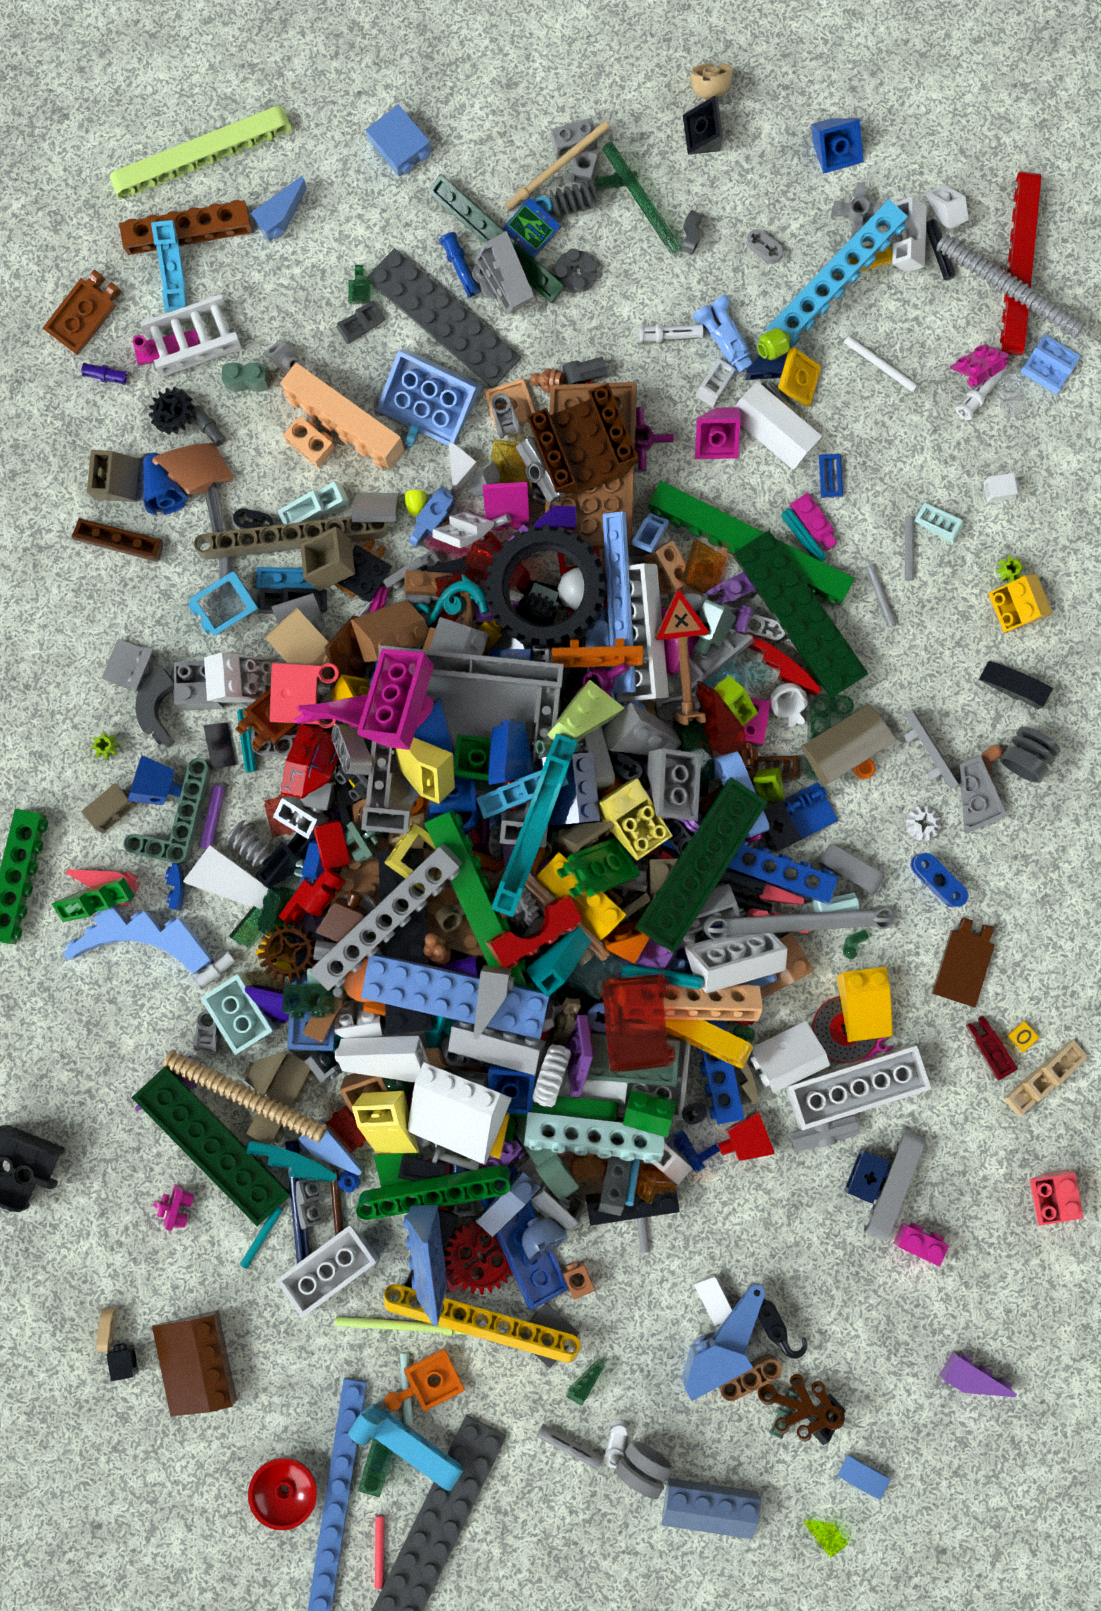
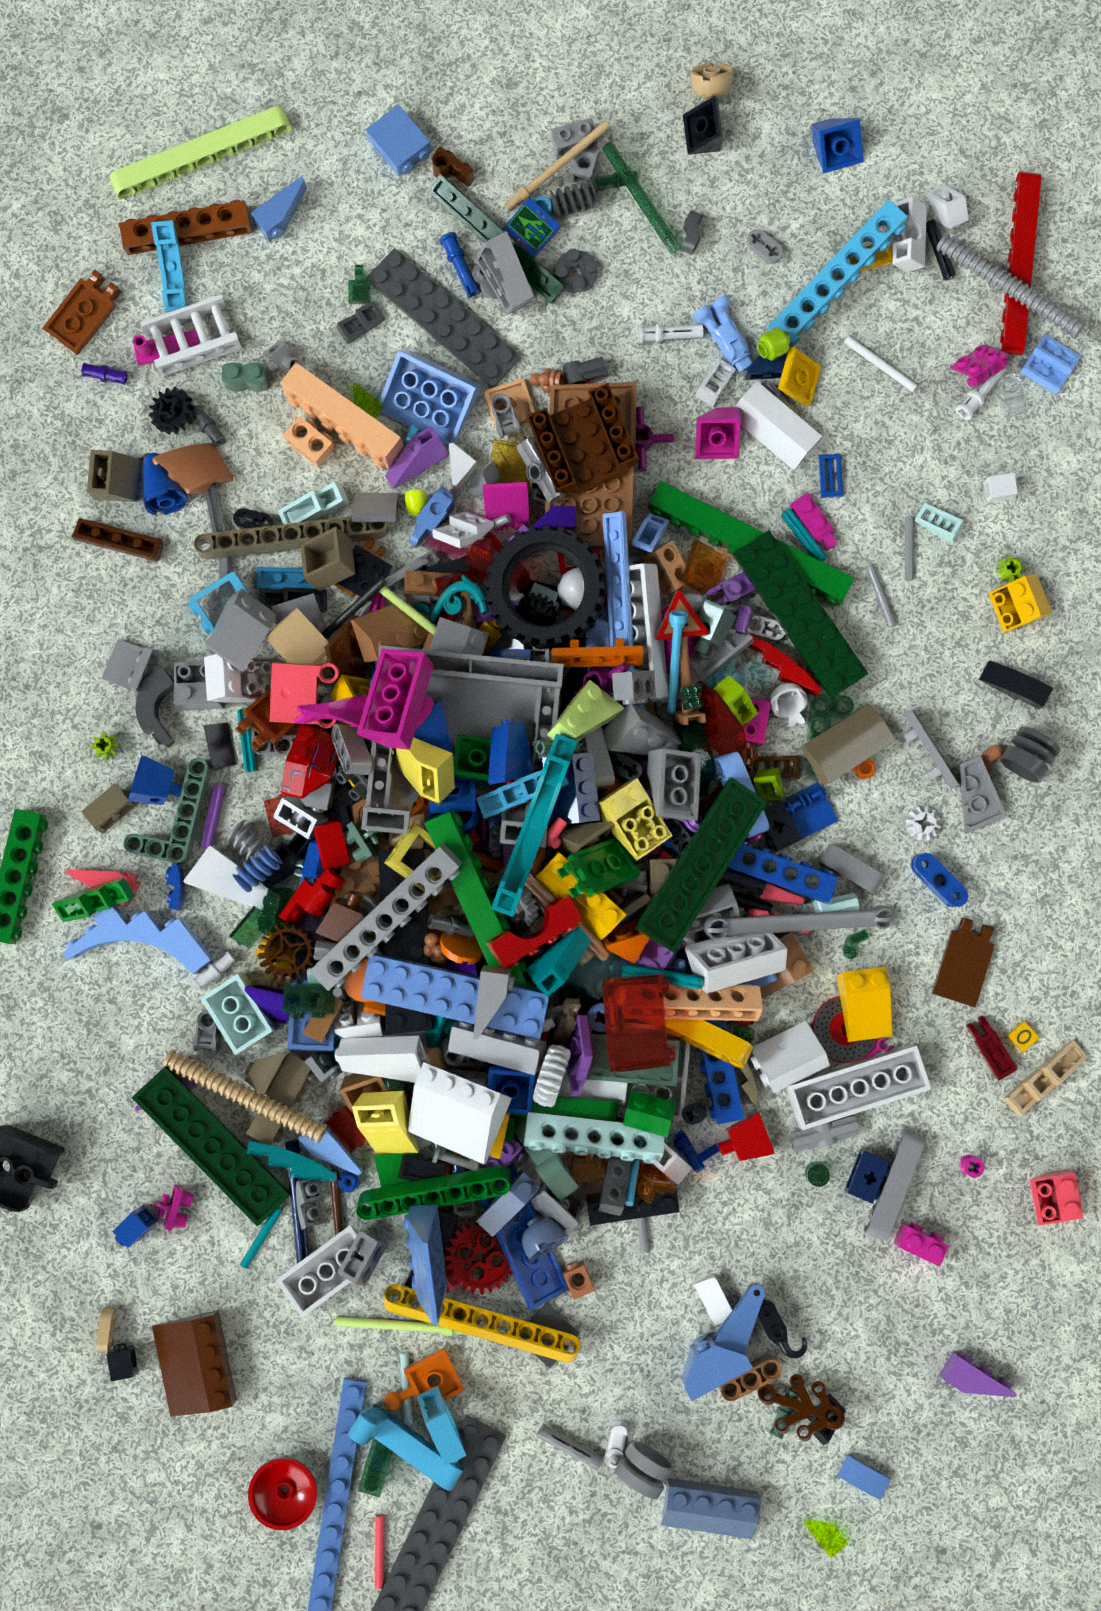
(134, 1227): none -> blue brick
(241, 629): none -> light grey slope
(257, 869): none -> medium blue piece
(352, 609): none -> pearl dark grey bar
(362, 1258): none -> light grey brick
(366, 401): none -> clear neon green tile
(415, 615): none -> yellowish green bar
(418, 455): none -> medium lavender slope
(441, 1426): none -> medium azure window
(450, 925): none -> dark grey pin
(454, 167): none -> reddish brown plate
(461, 948): none -> orange tile
(553, 832): none -> coral arm
(582, 1386): clear green slope -> none
(634, 686): none -> light grey brick
(678, 620): none -> medium azure piece
(692, 696): none -> clear green wheel
(819, 1177): none -> clear green wheel
(860, 202): light grey pin -> none
(978, 1166): none -> dark pink bush

